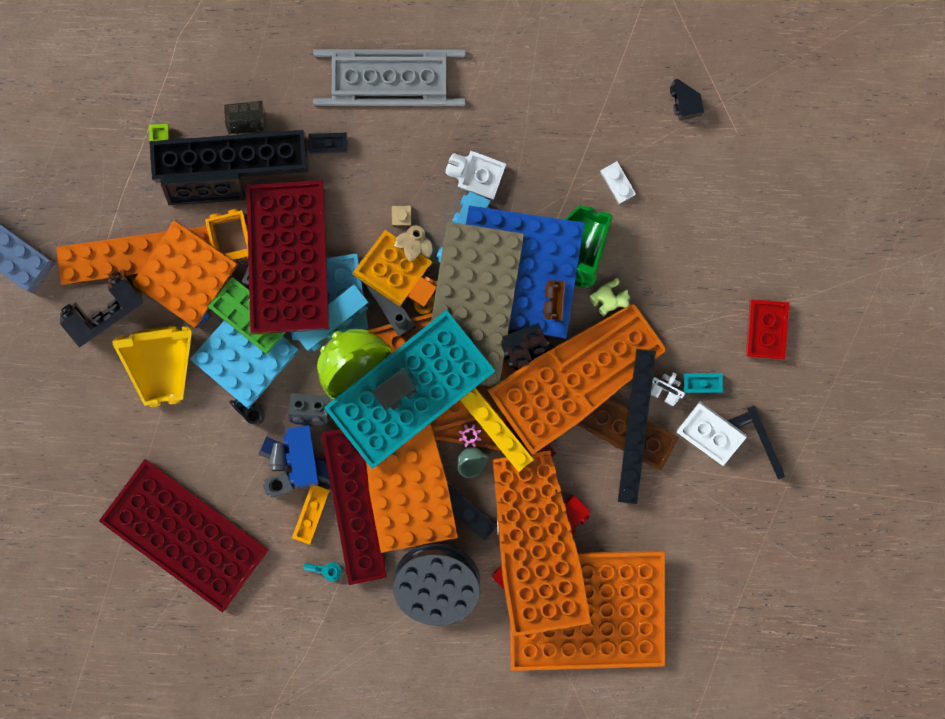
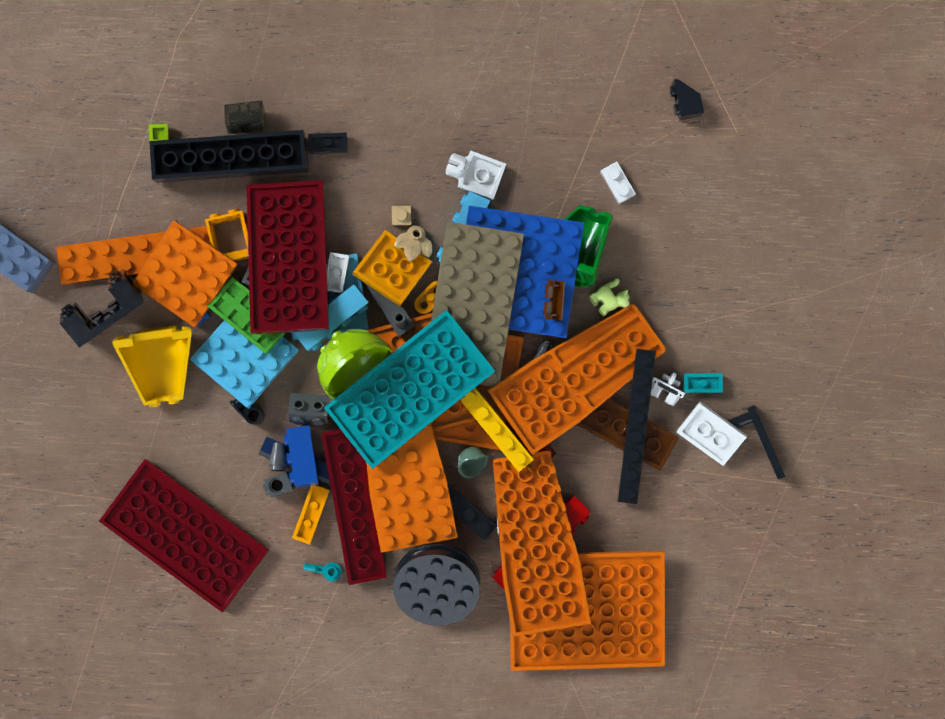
(202, 188): black plate -> none
(337, 272): none -> white plate
(389, 74): light grey piece -> none
(396, 389): clear smoke brick -> none
(423, 291): orange brick -> none
(474, 433): bright pink gear -> none
(524, 345): black plate -> none
(767, 329): red plate -> none

